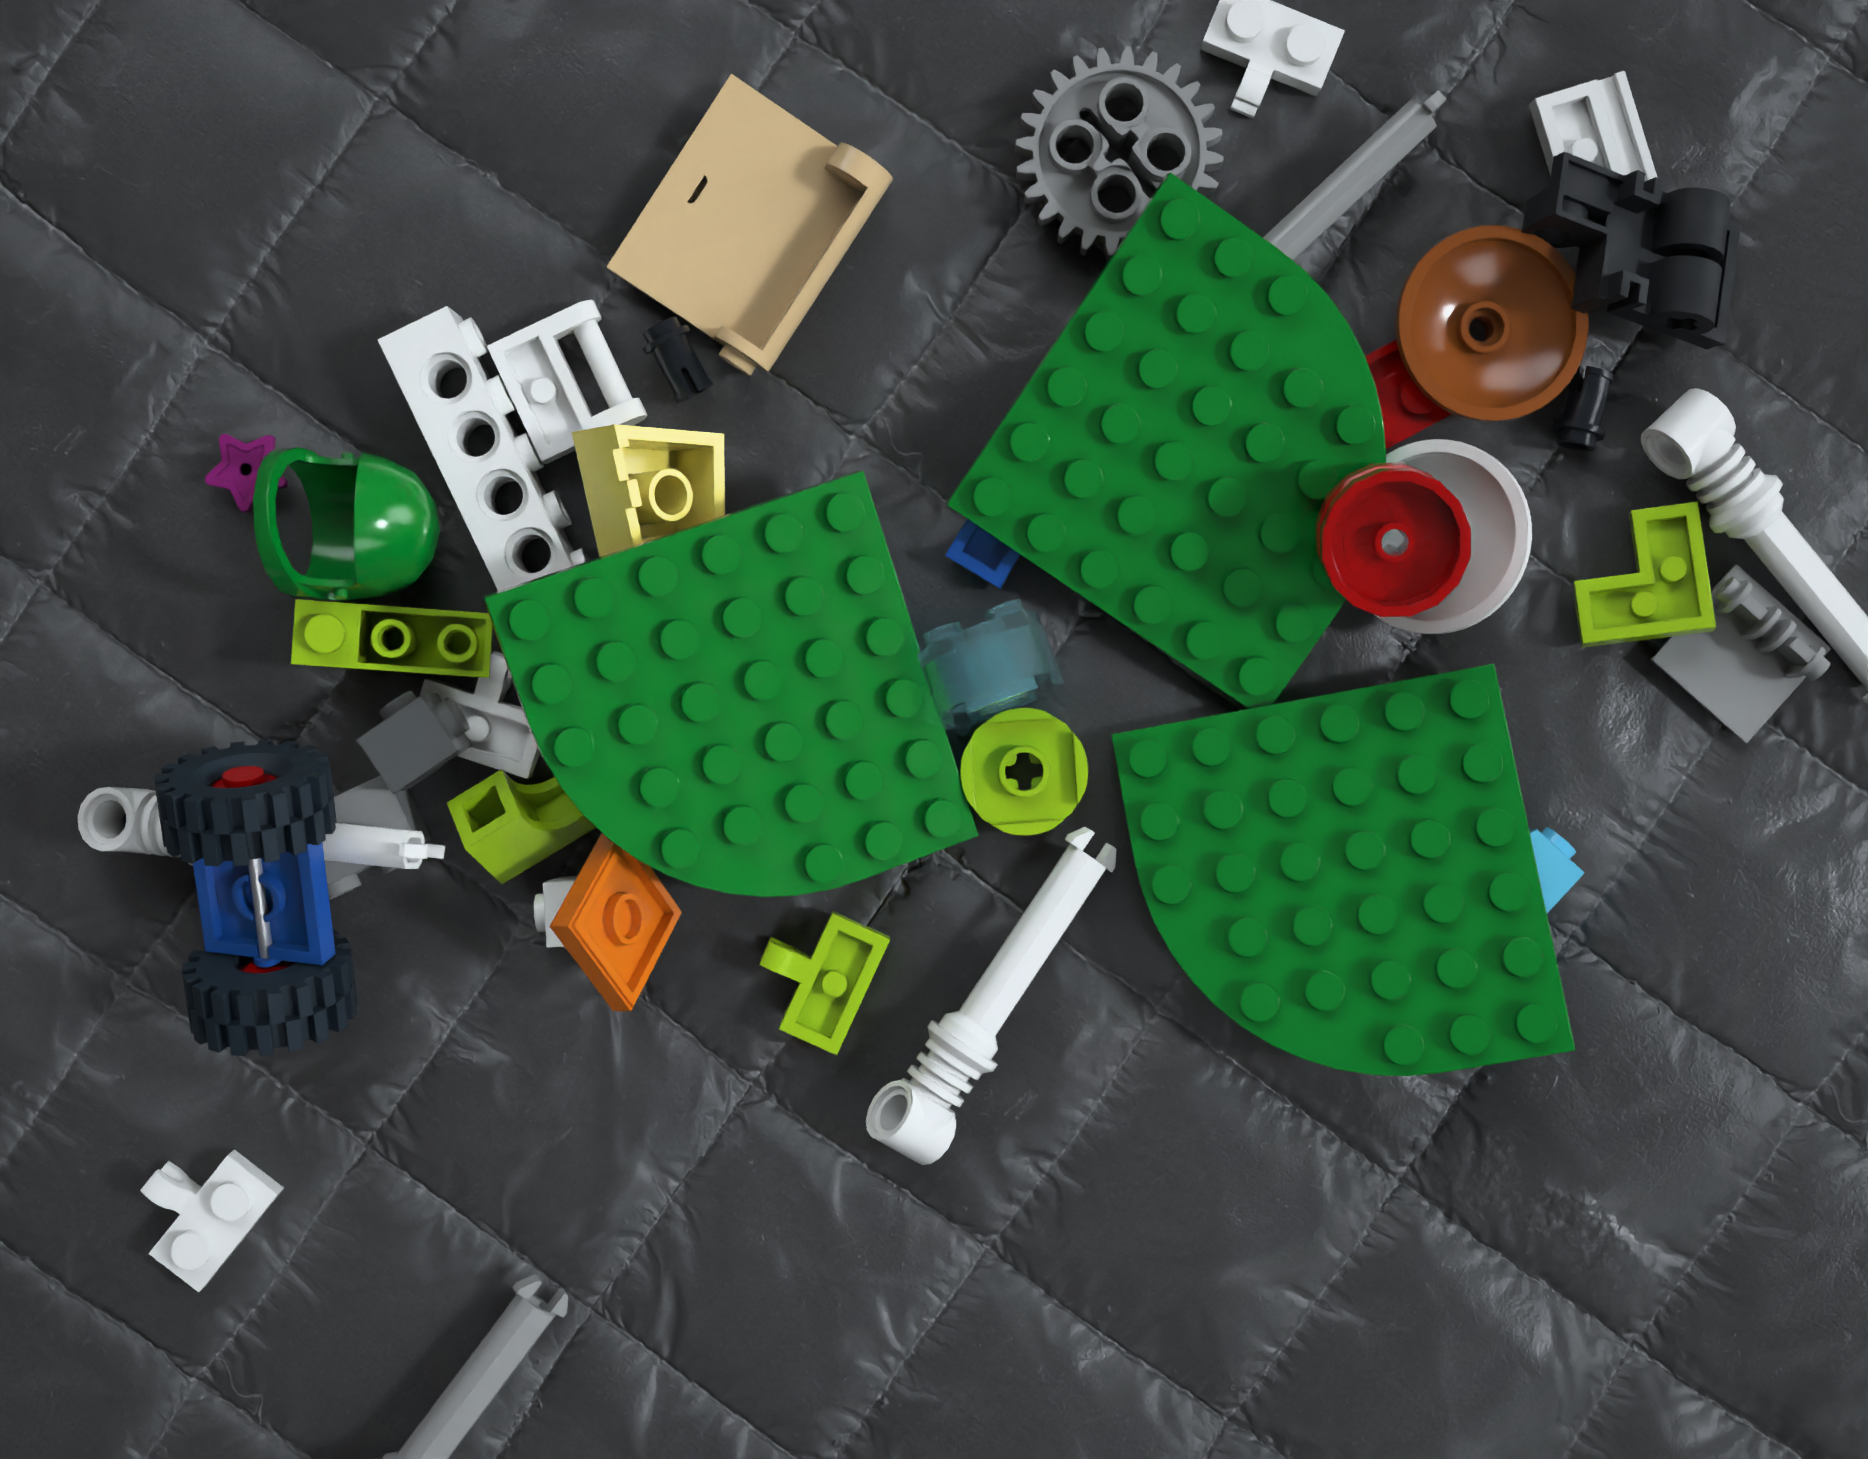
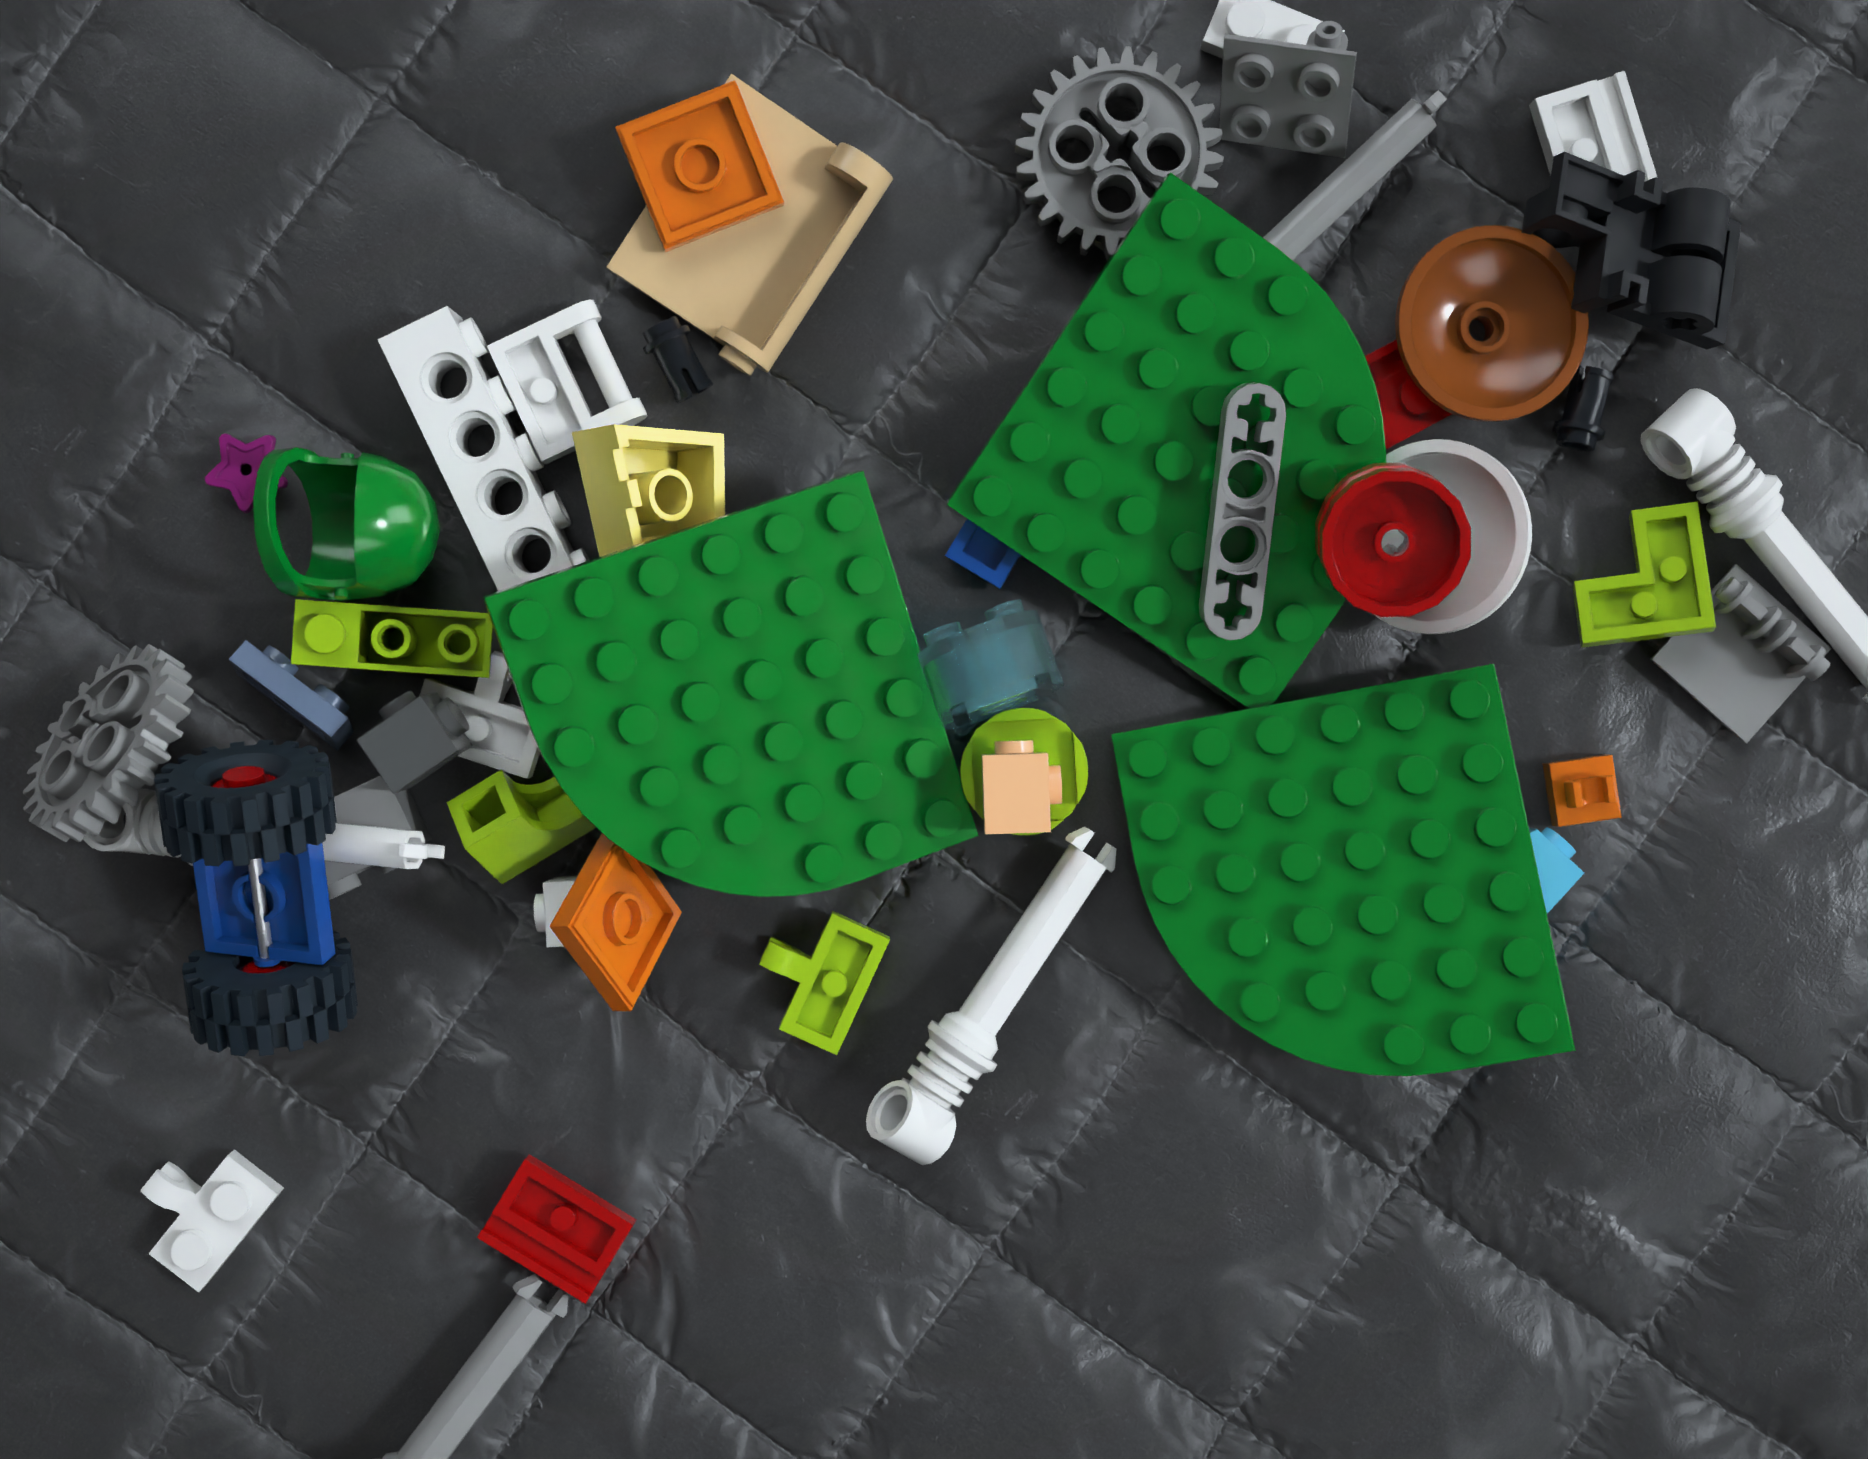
(108, 743): none -> light grey gear
(274, 677): none -> sand blue plate
(556, 1228): none -> red plate
(699, 166): none -> orange tile
(1018, 788): none -> light nougat brick
(1252, 512): none -> light grey beam
(1289, 91): none -> light grey hinge
(1582, 790): none -> orange tile

